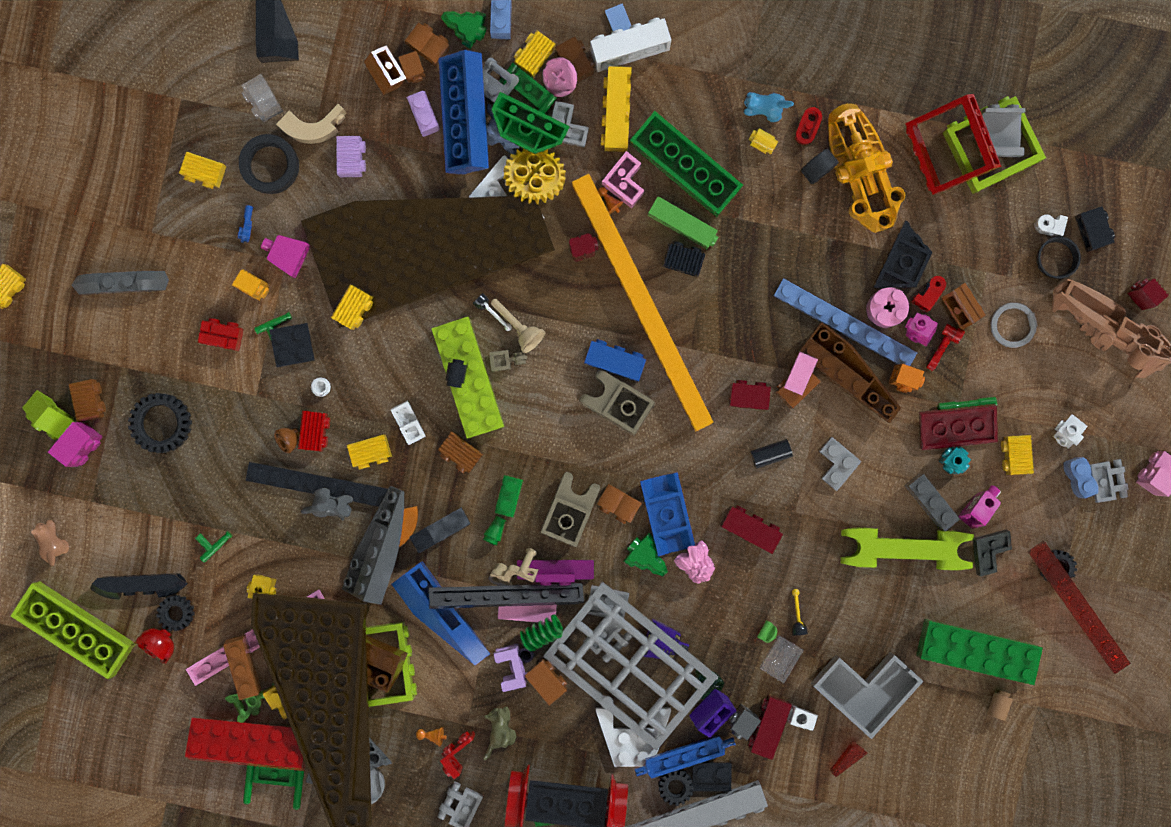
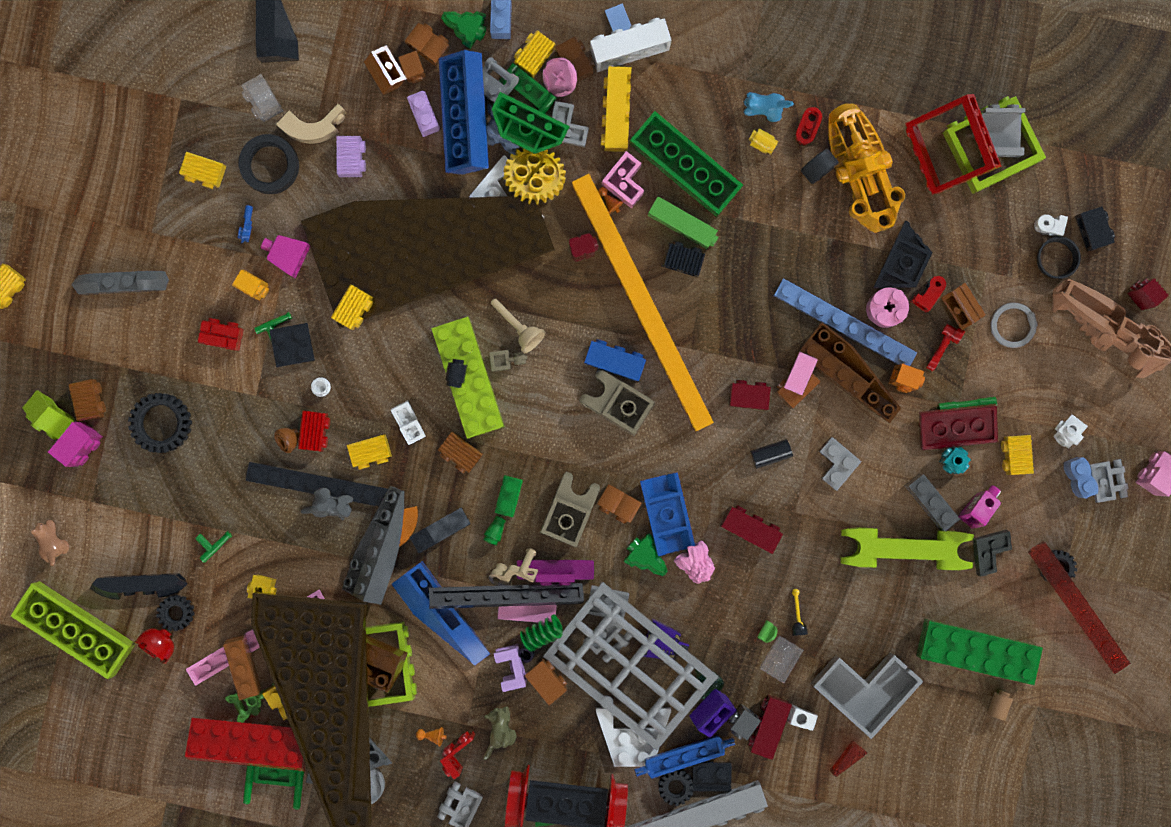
(482, 302): hinge -> none
(921, 329): dark pink brick -> none

